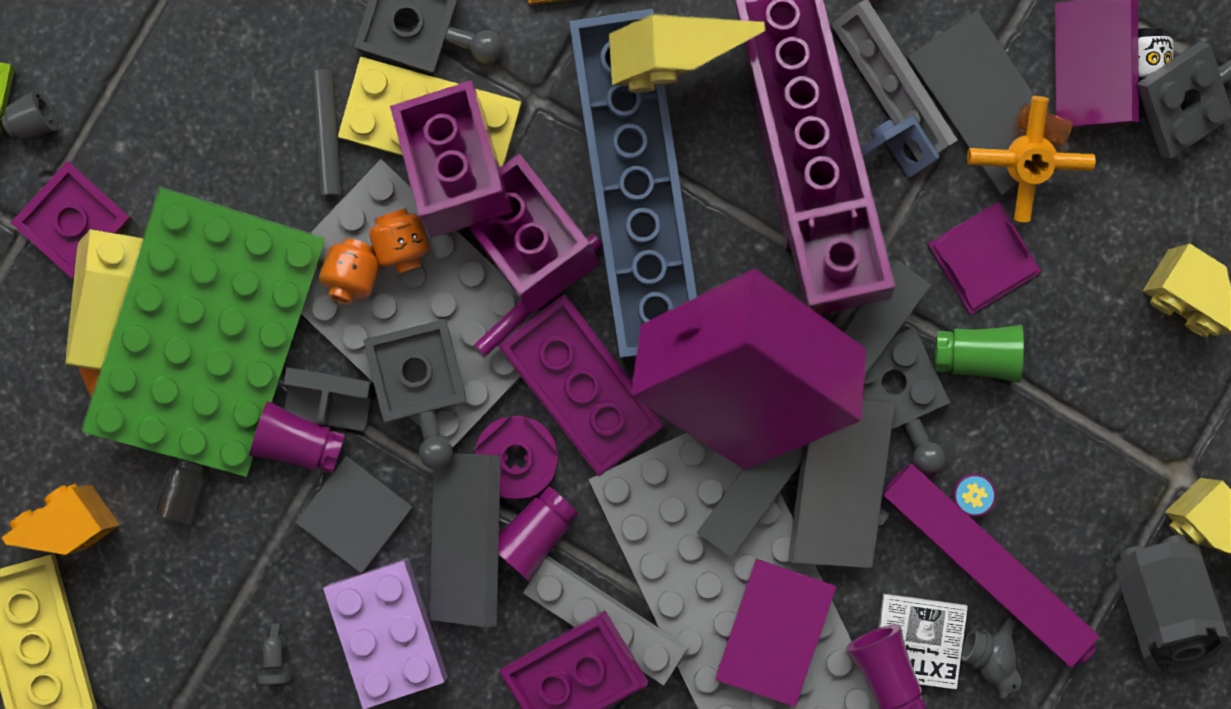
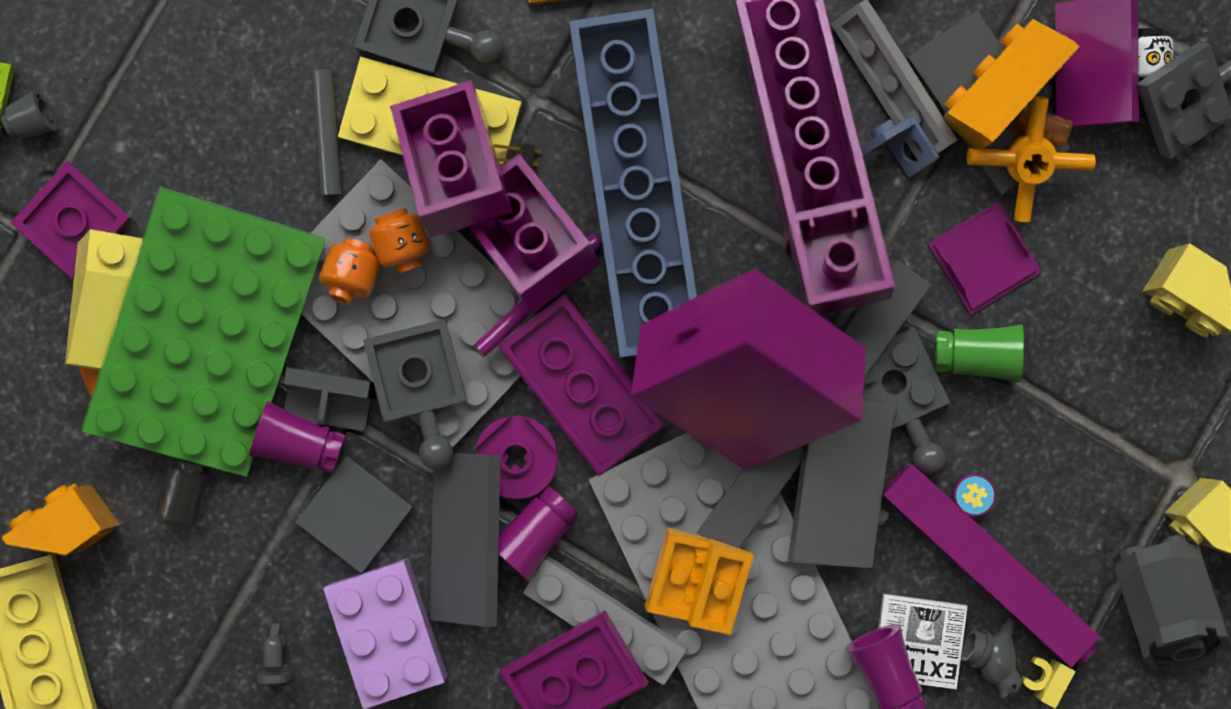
(525, 150): none -> clear smoke piece
(668, 46): light yellow slope -> none
(699, 581): none -> light orange slope
(775, 632): magenta tile -> none
(1007, 82): none -> light orange slope
(1052, 683): none -> light yellow tile

